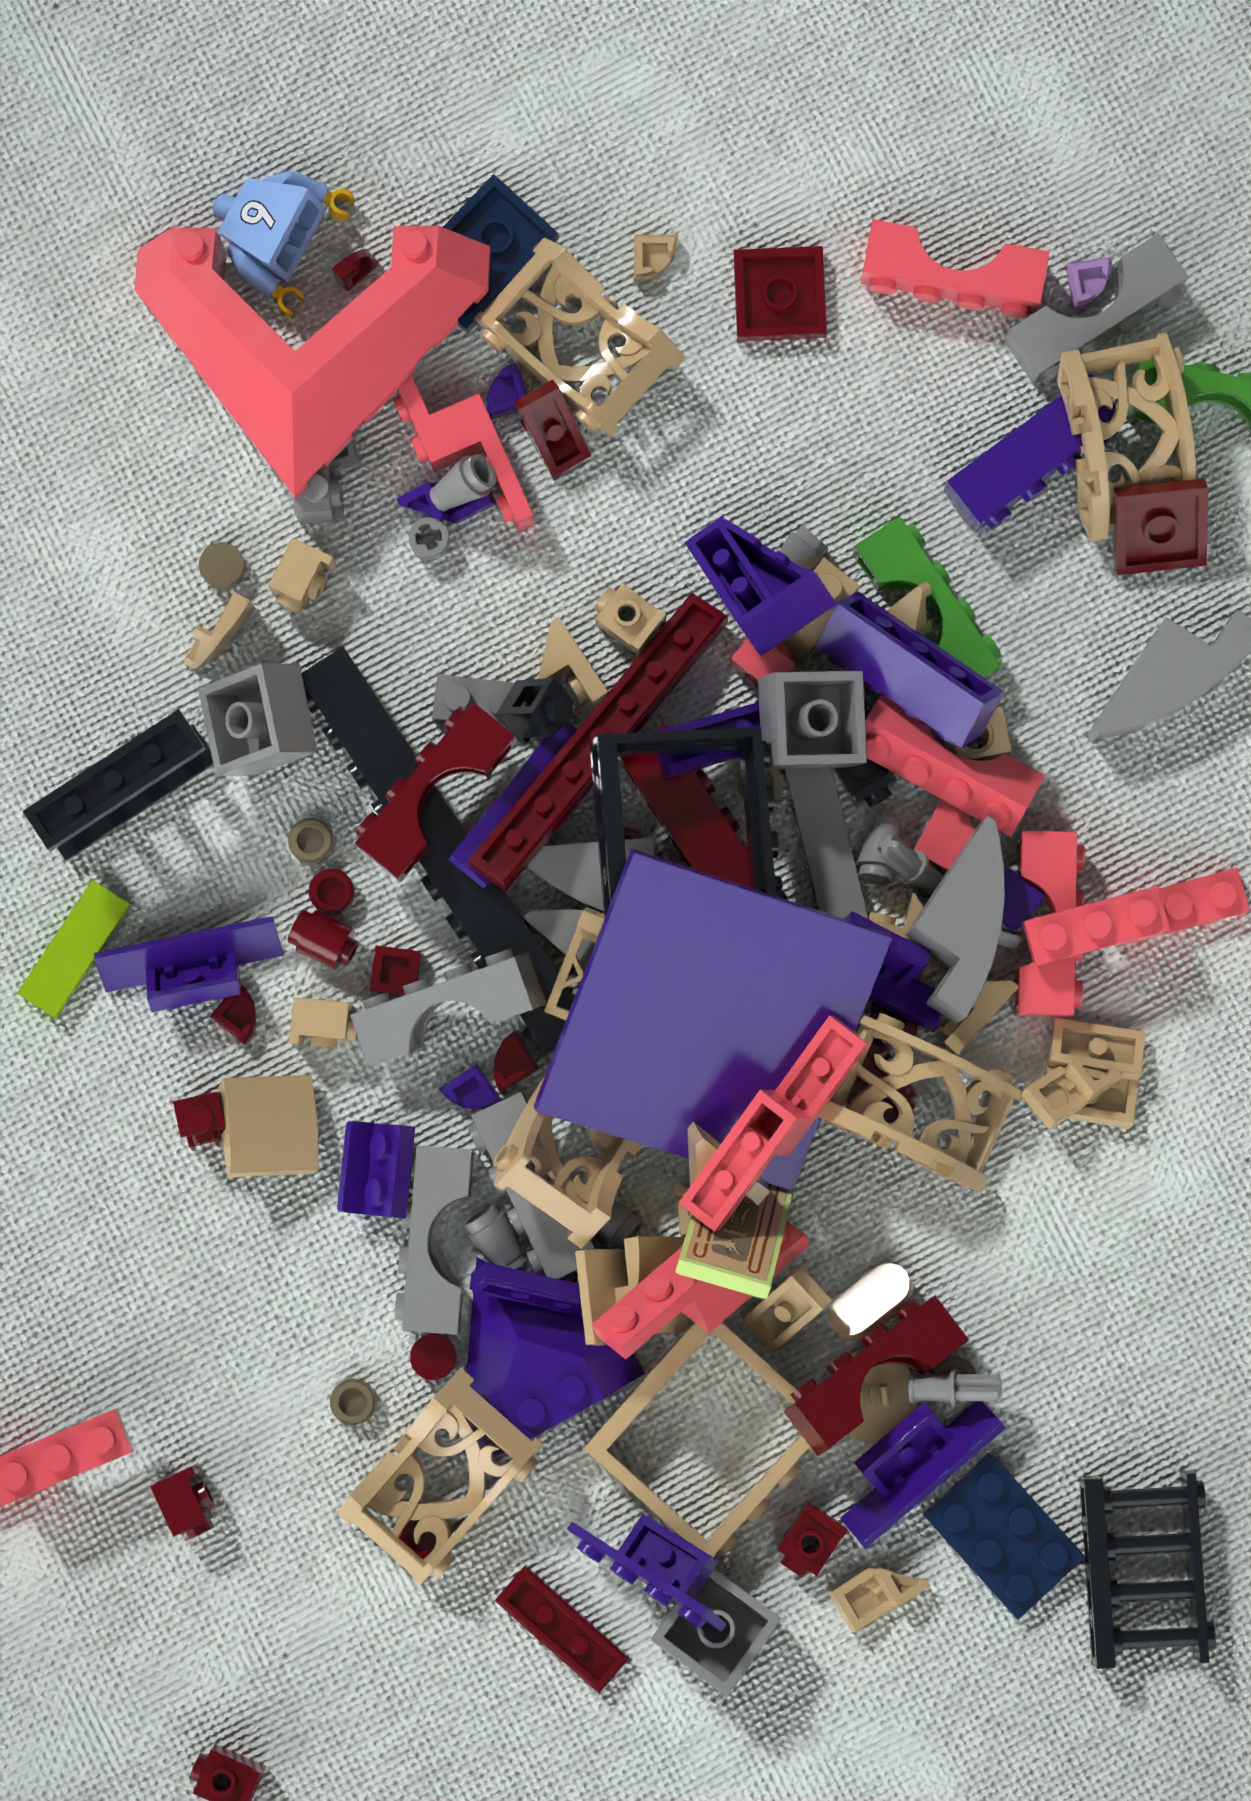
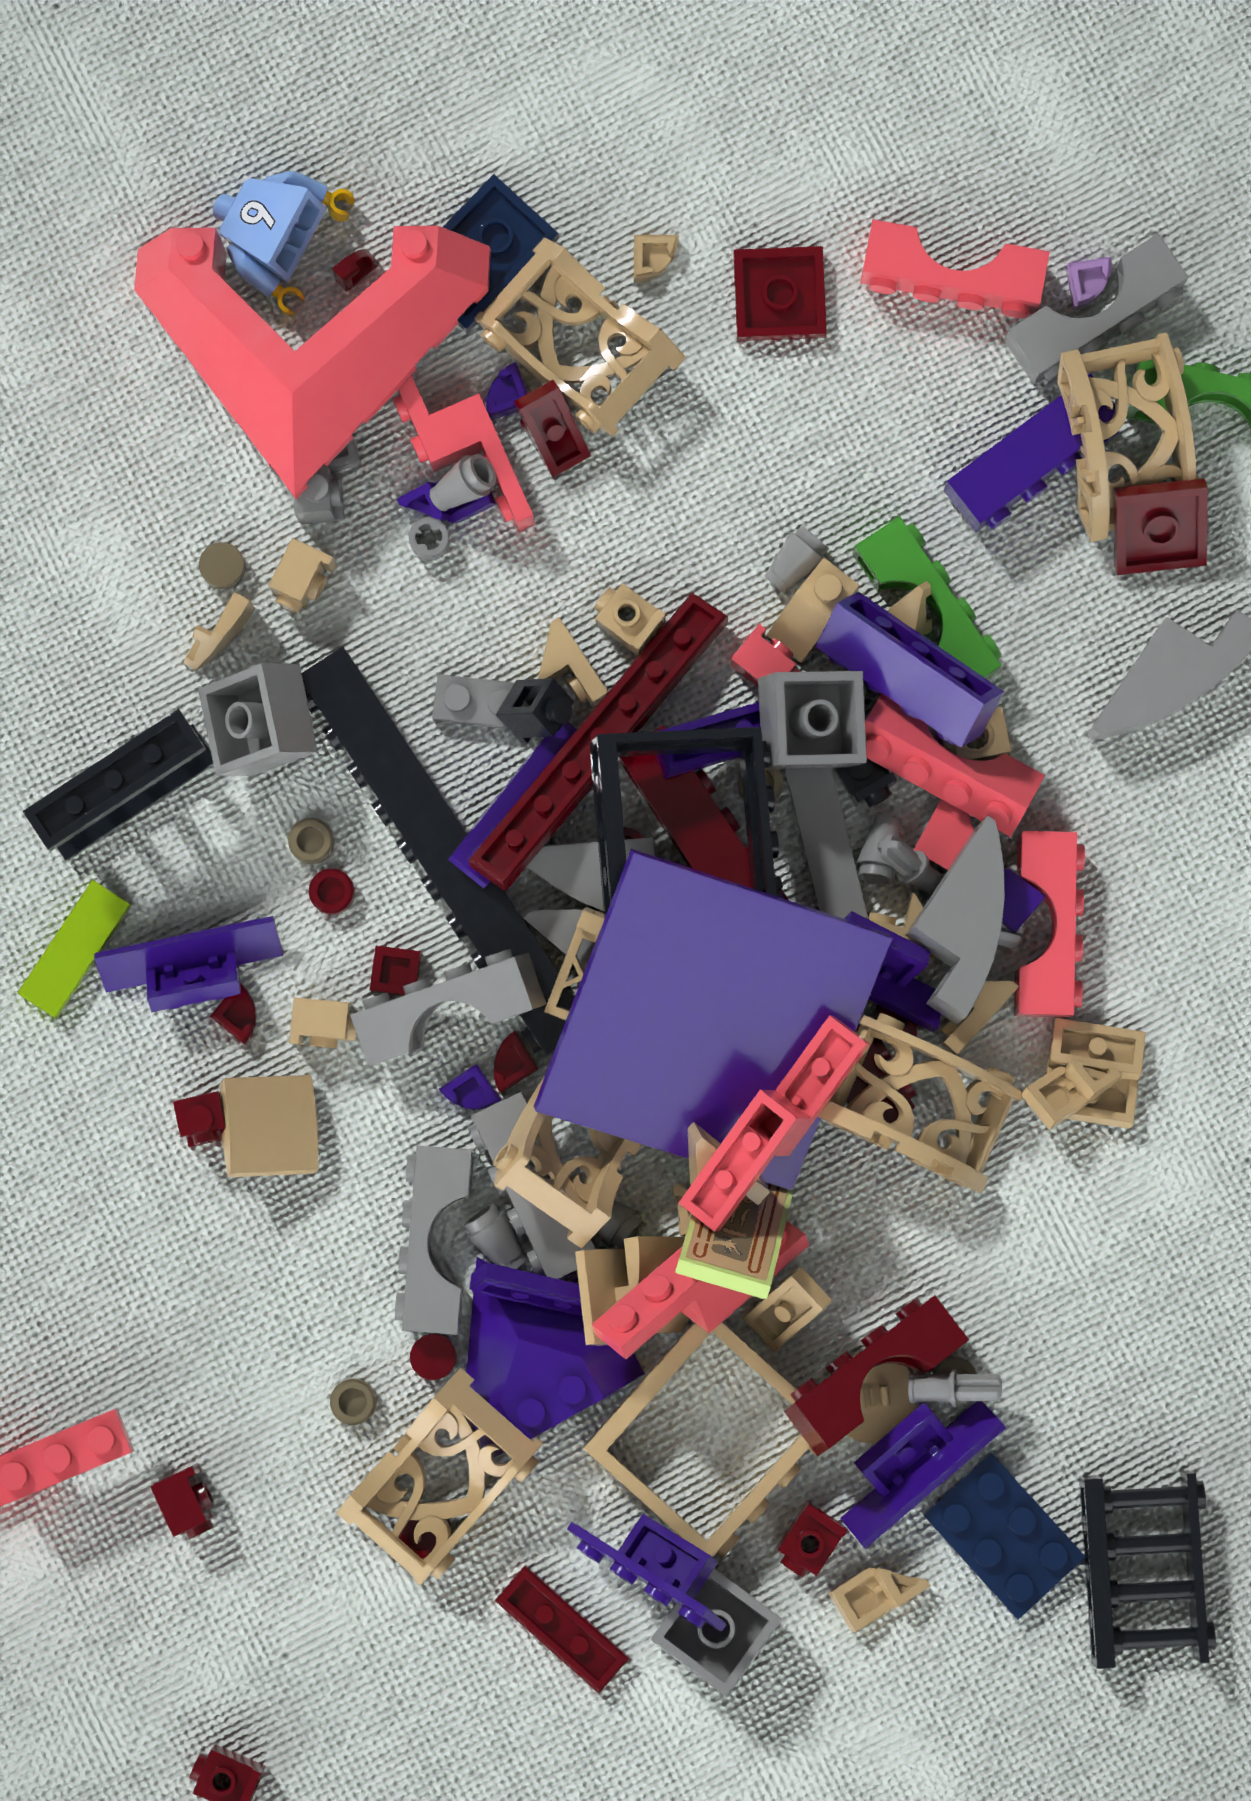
(323, 939): dark red brick -> none
(376, 1169): dark purple bracket -> none
(471, 745): dark red arch -> none
(758, 586): dark purple wedge -> none
(870, 1301): tile -> none
(1135, 917): coral bracket -> none

